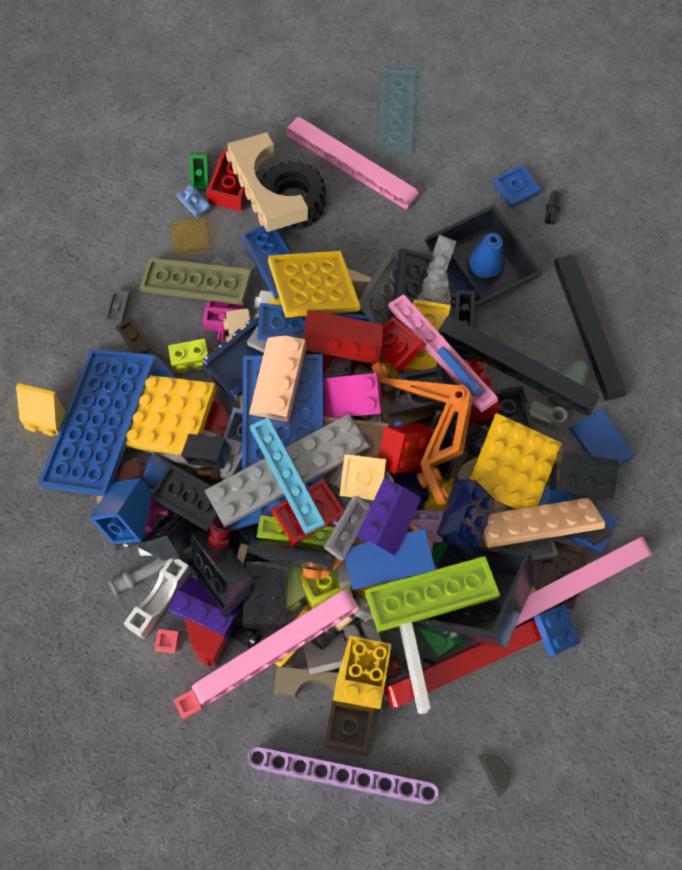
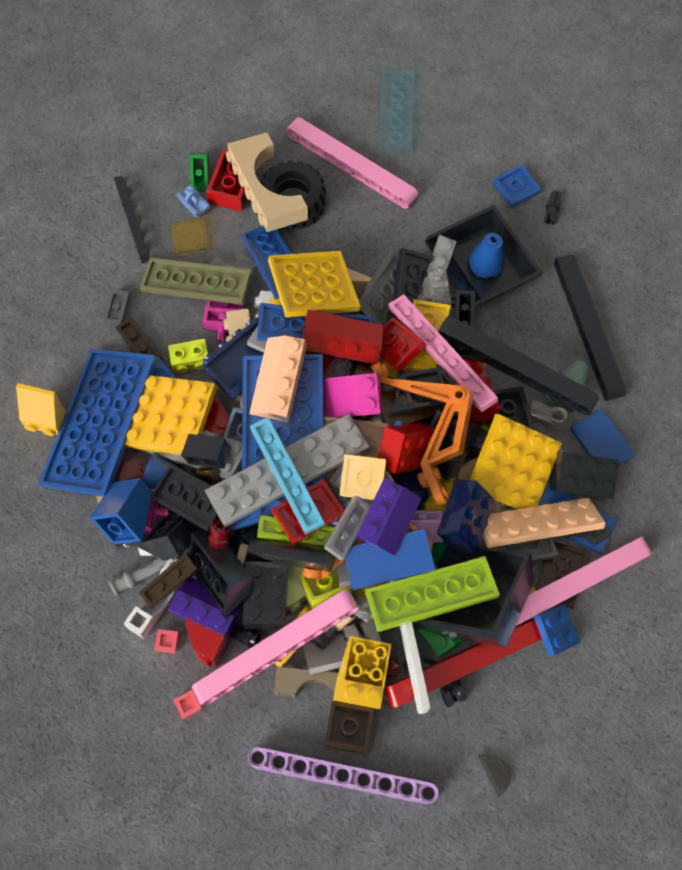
(134, 227): none -> black beam
(169, 580): none -> dark brown tile
(453, 693): none -> black wheel
(461, 371): blue tile -> none

